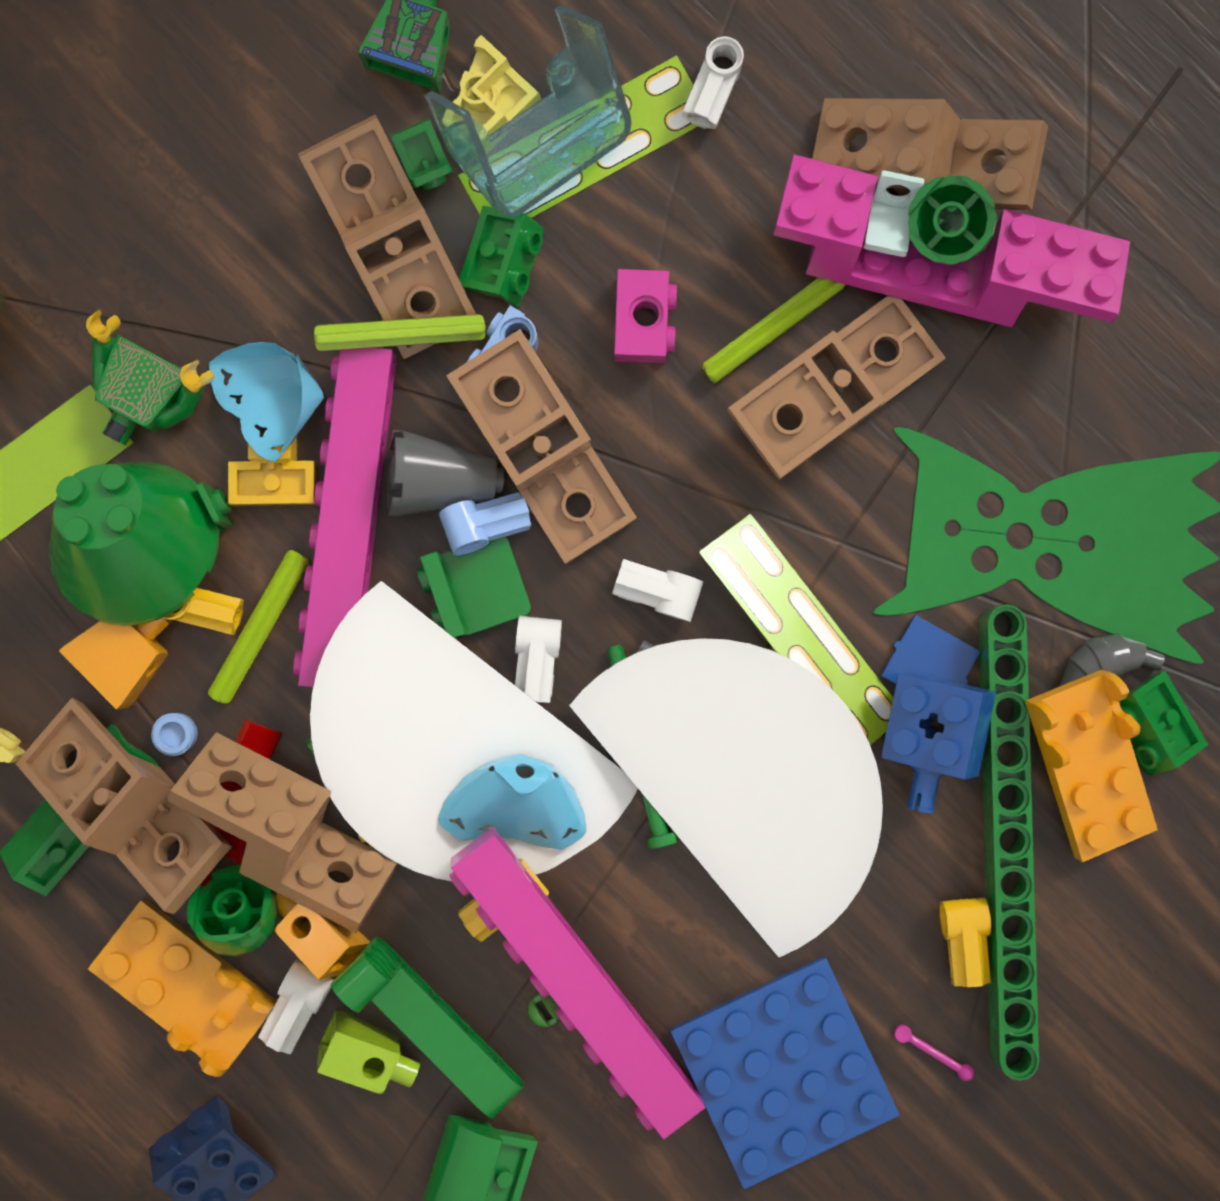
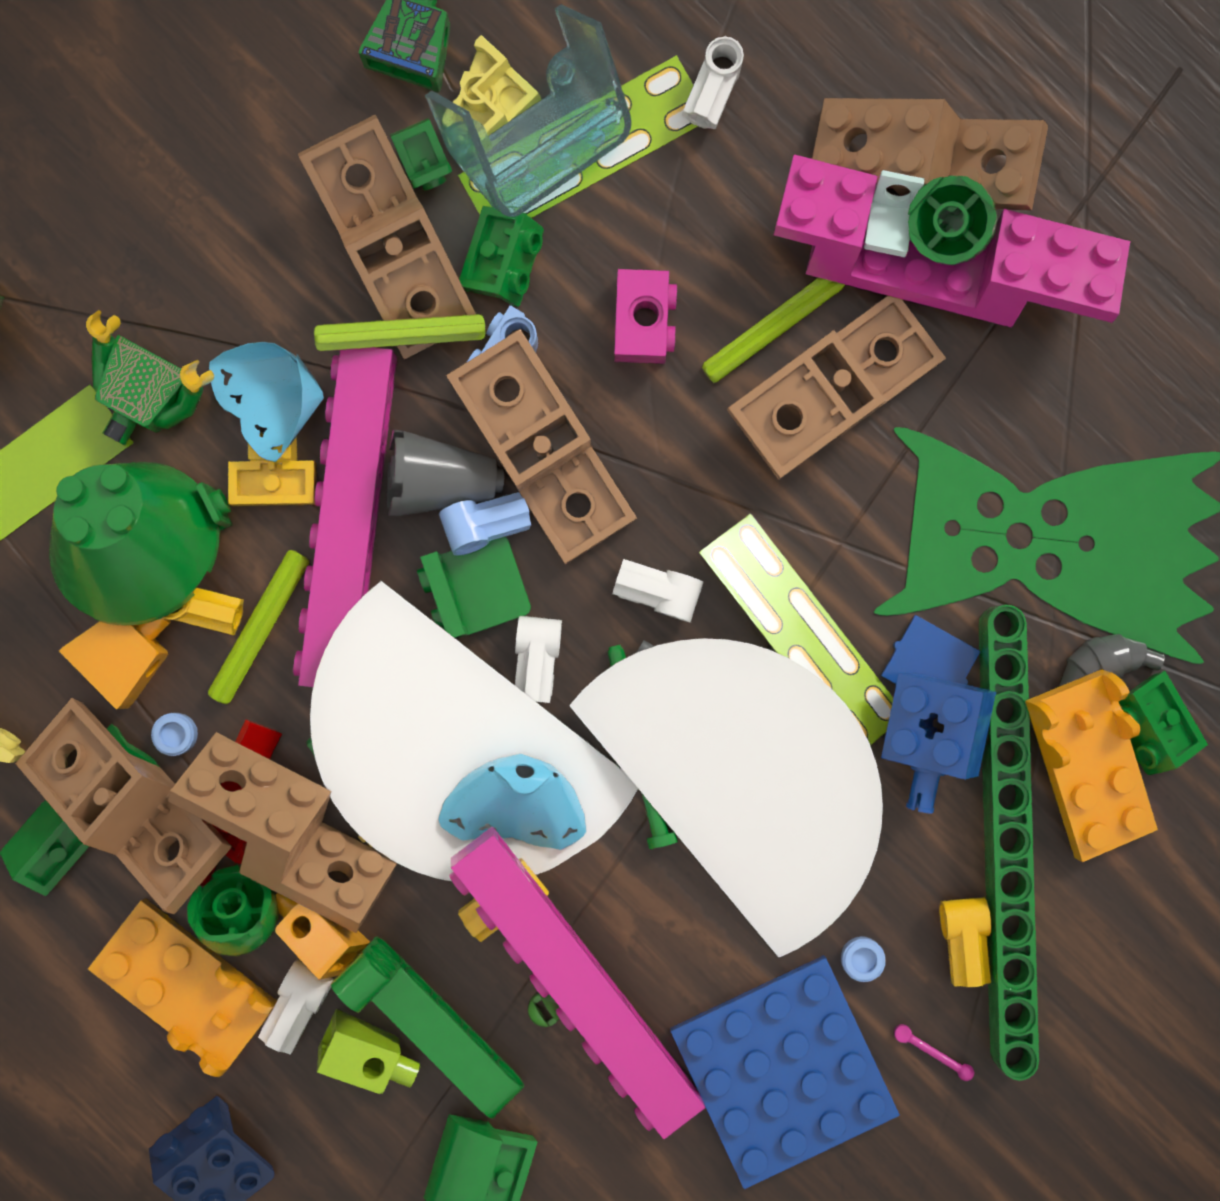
(862, 959): none -> light blue tile

